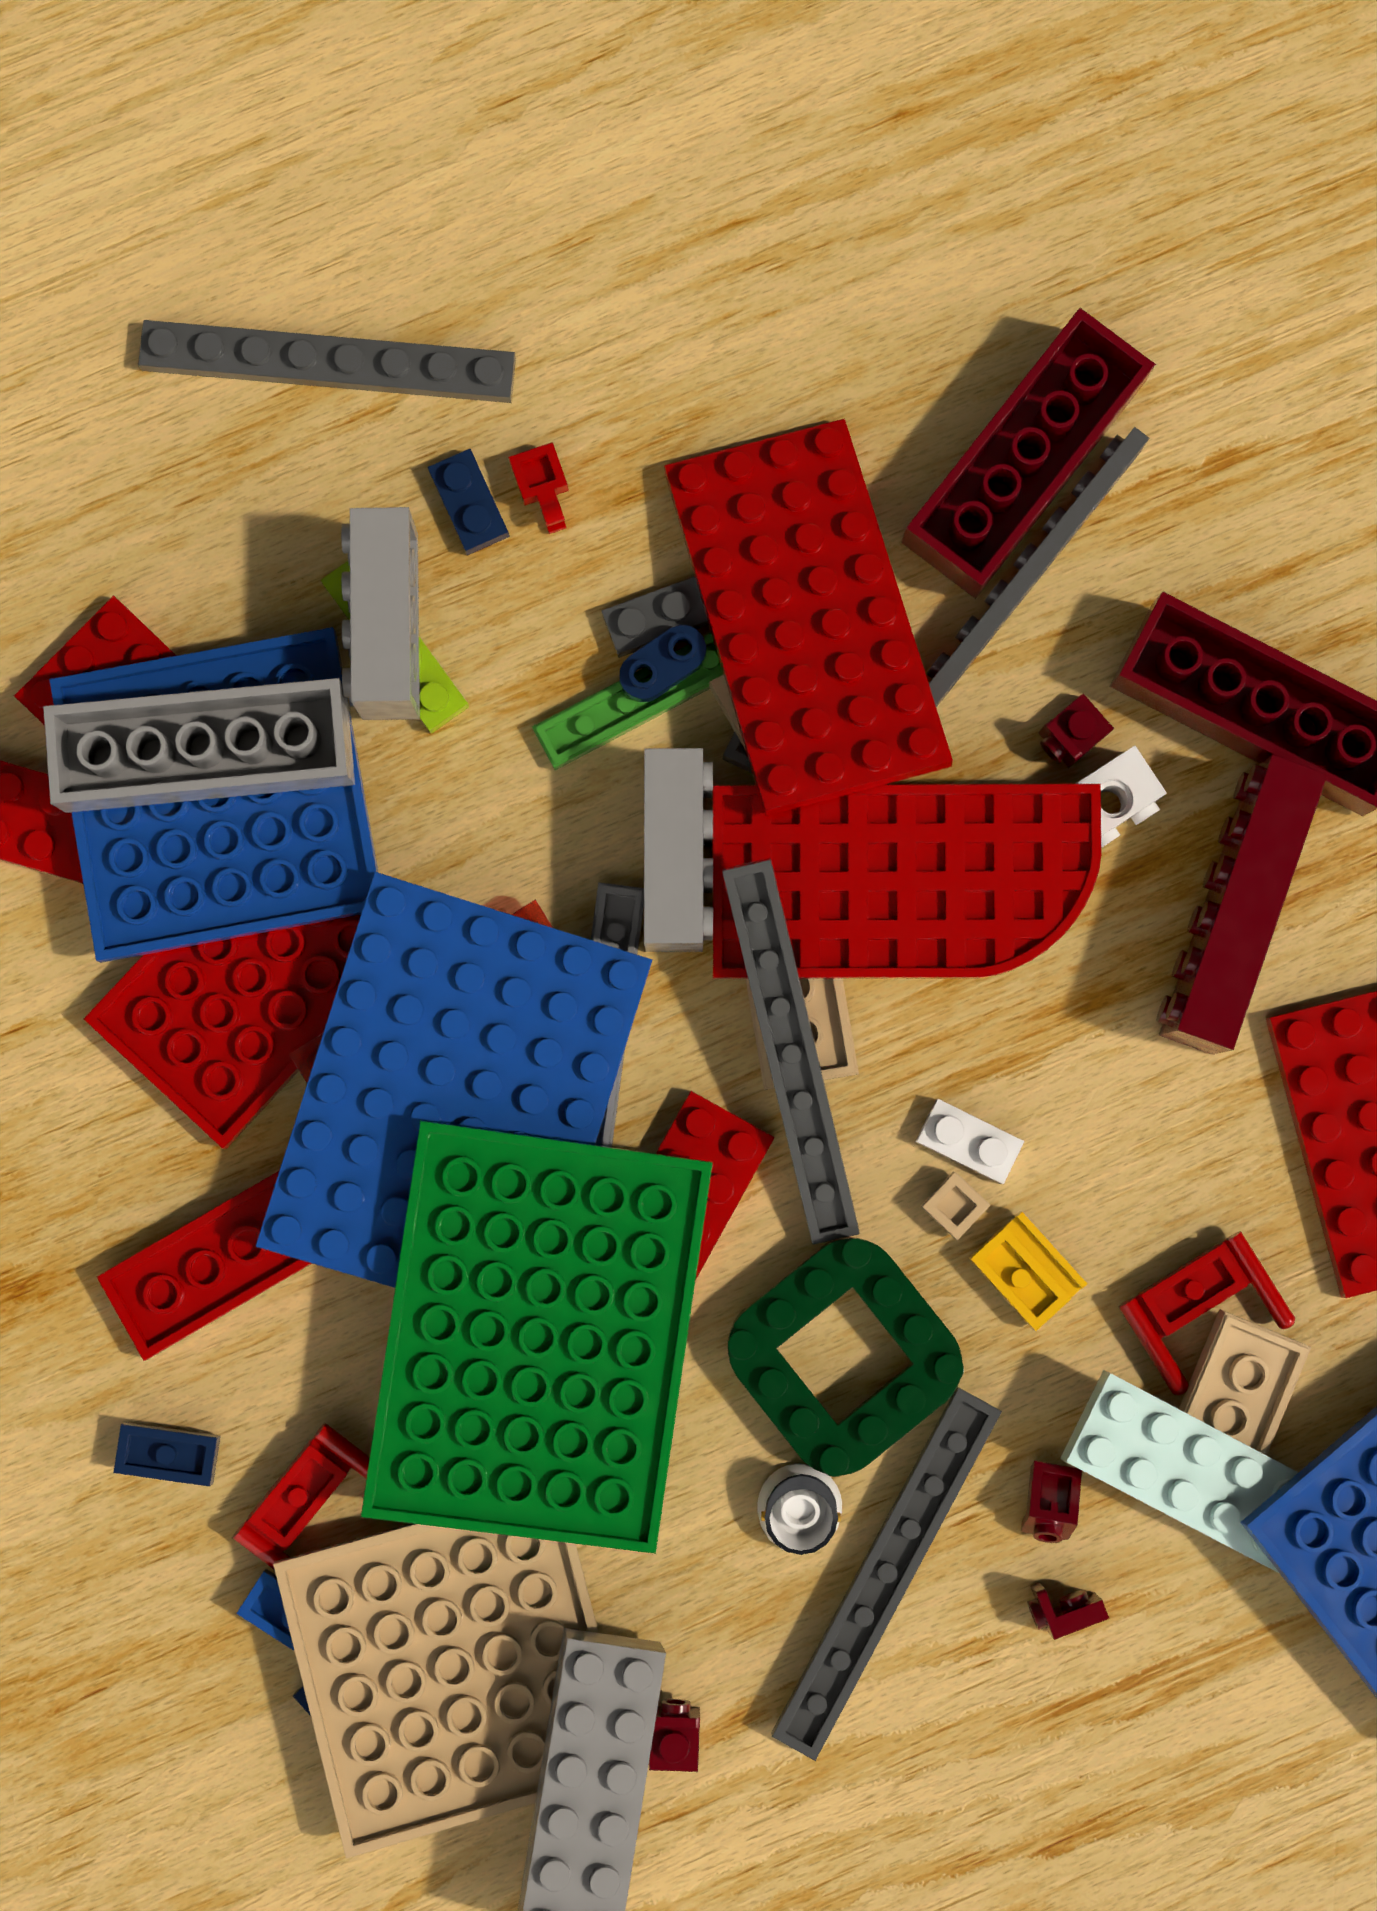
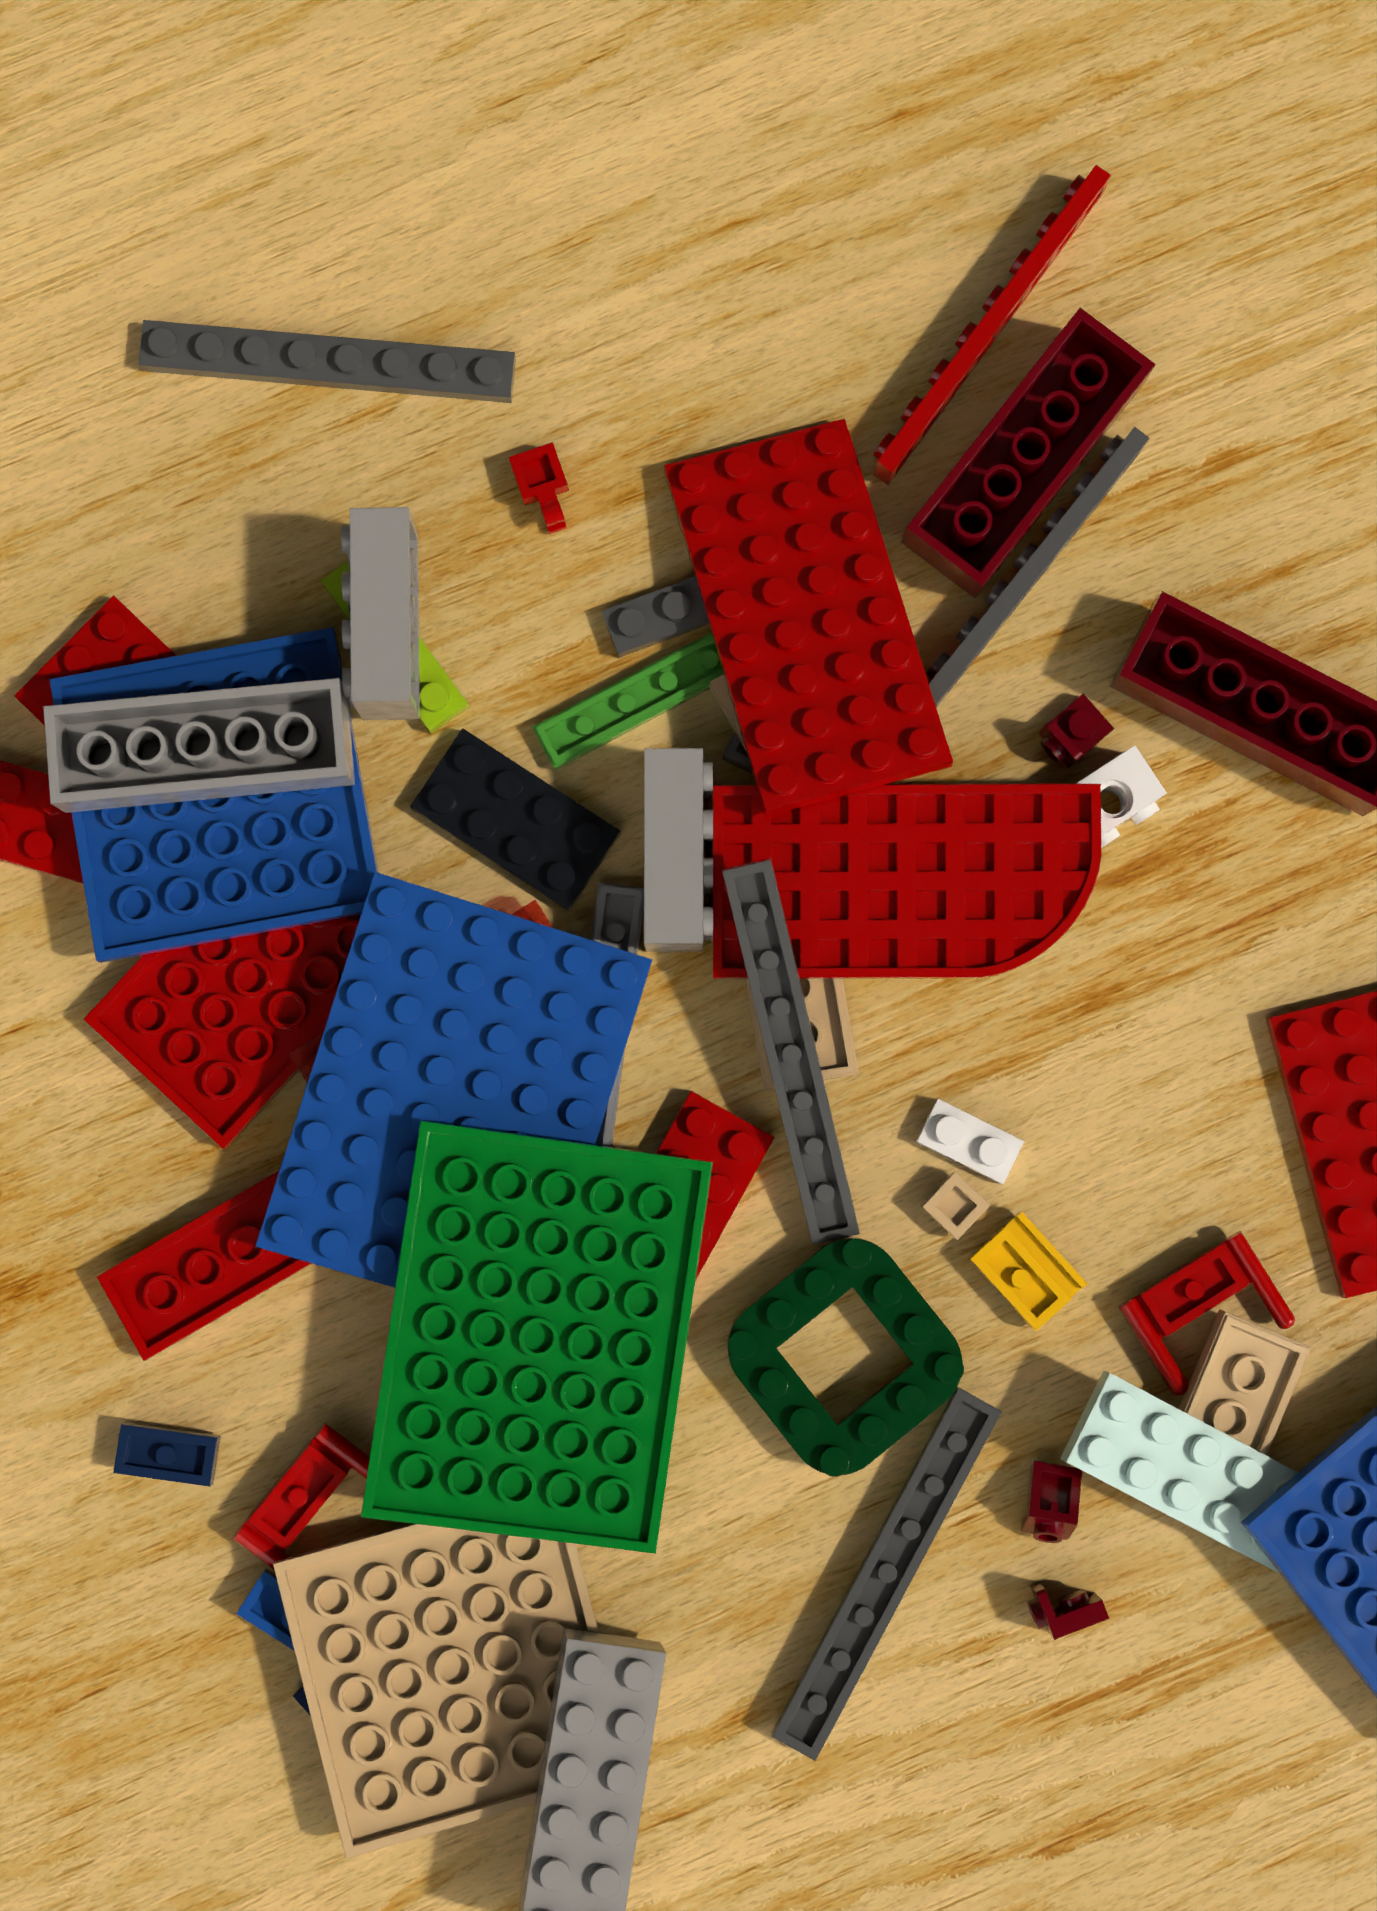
(468, 502): dark blue plate -> none
(515, 819): none -> black plate
(663, 662): dark blue plate -> none
(675, 1737): dark red bracket -> none
(799, 1508): white piece -> none
(1000, 309): none -> red plate
(1241, 905): dark red brick -> none

